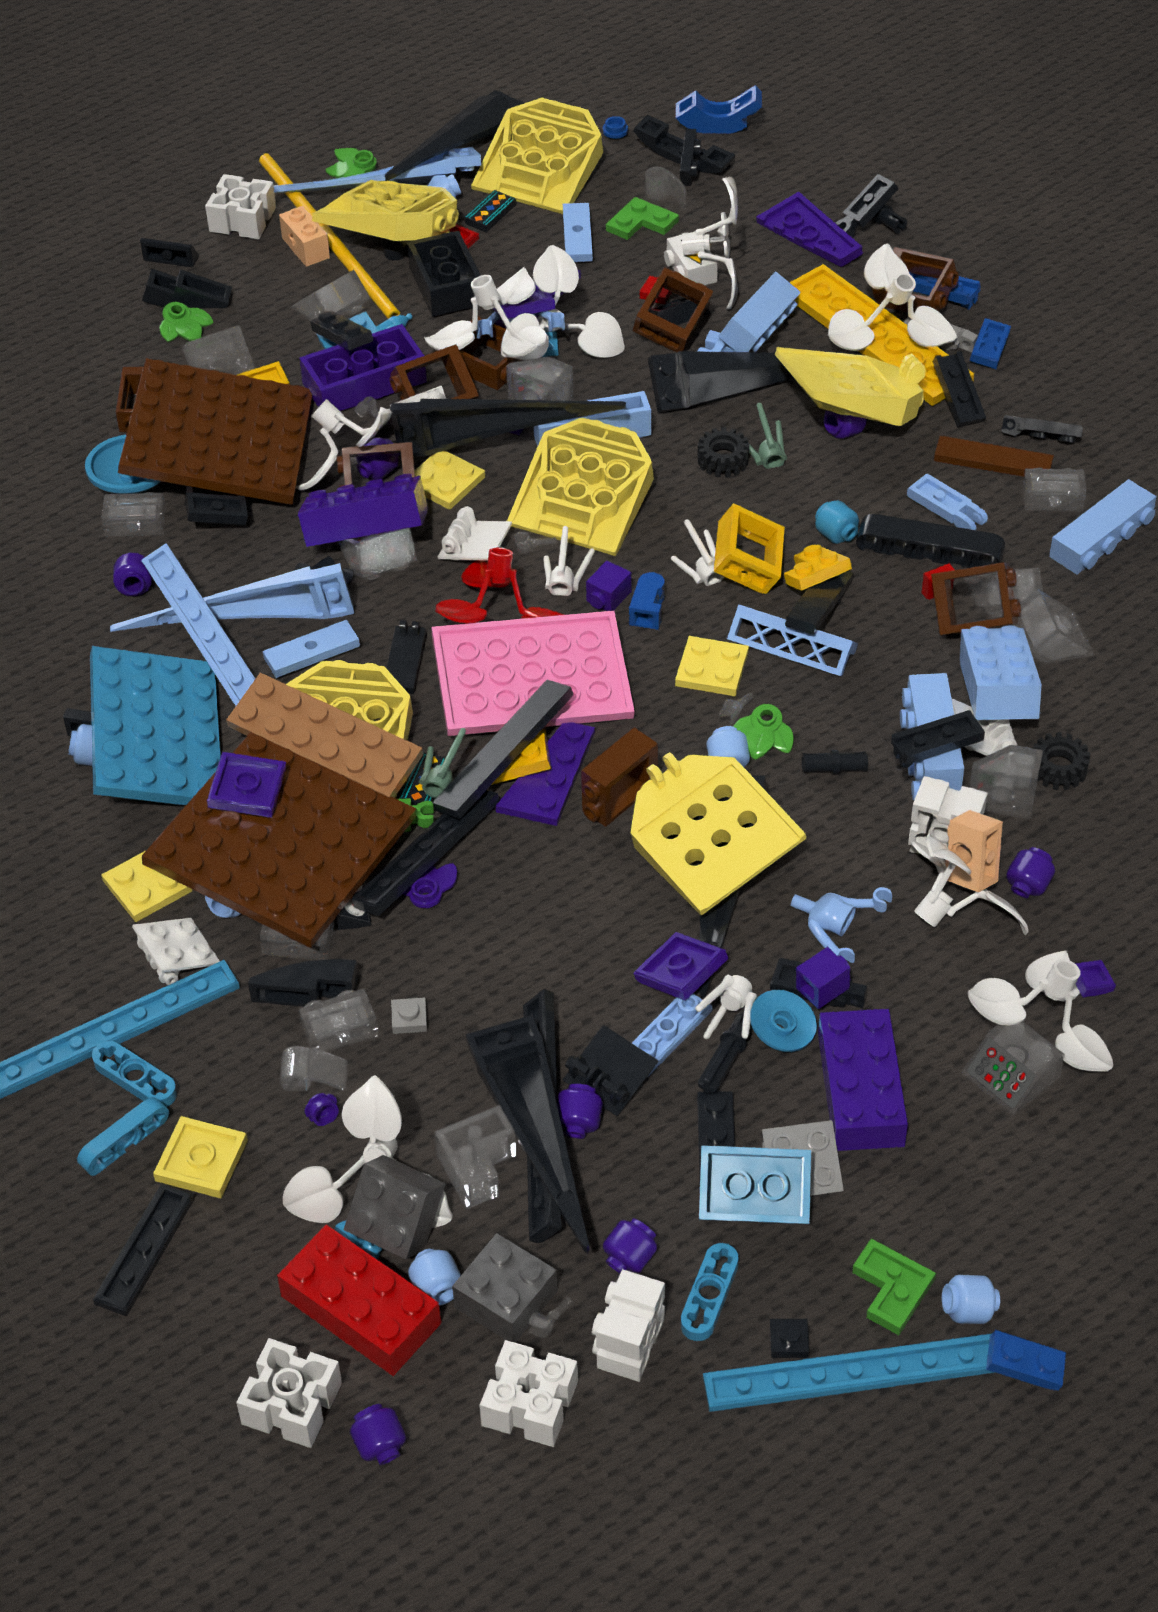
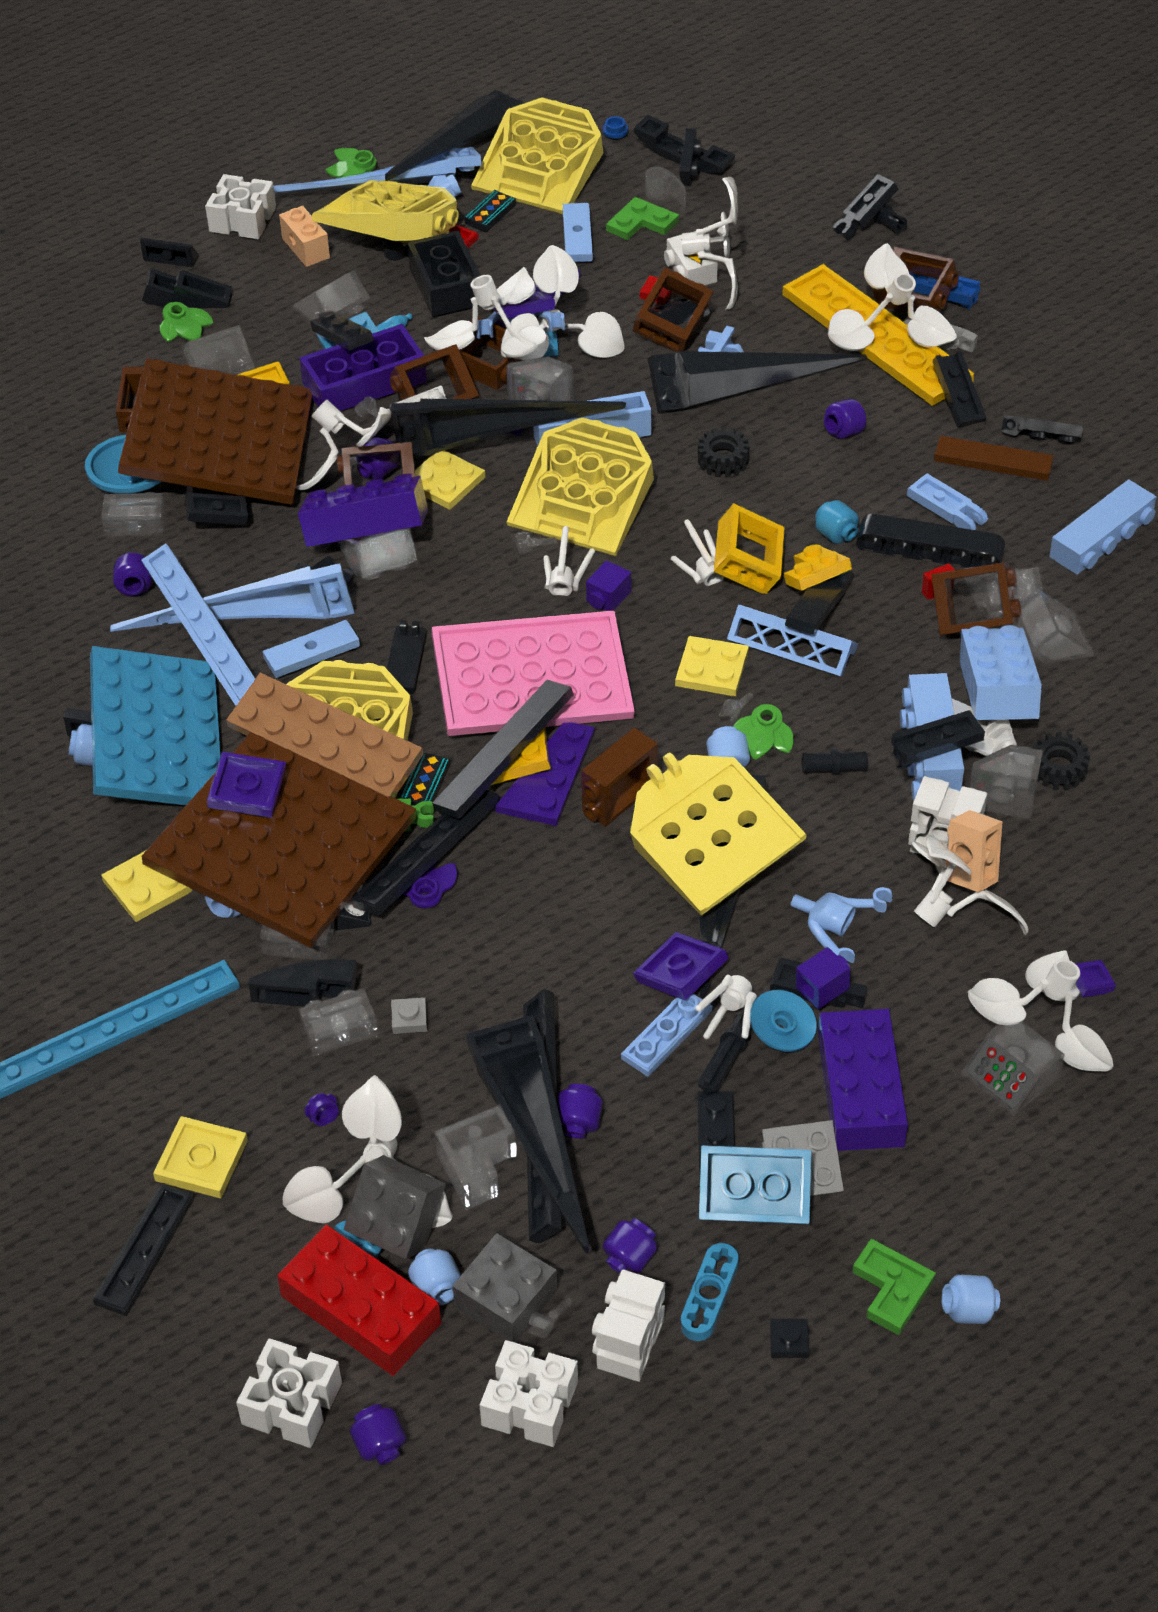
(126, 1131): dark azure beam -> none
(129, 1061): dark azure beam -> none
(174, 947): white hinge -> none
(304, 1064): clear panel -> none
(334, 242): yellow piece -> none
(438, 778): sand green plant -> none
(472, 538): white hinge -> none
(483, 575): red plant -> none
(612, 1068): black hinge -> none
(646, 601): blue leg -> none
(718, 117): blue arch -> none
(761, 315): light blue brick -> none
(770, 453): sand green plant -> none
(811, 229): dark purple wing -> none
(846, 1373): dark azure tile -> none
(858, 383): light yellow hinge -> none
(990, 343): blue plate -> none
(1026, 1360): blue plate -> none
(1030, 872): dark purple head -> none
(1054, 490): clear brick -> none

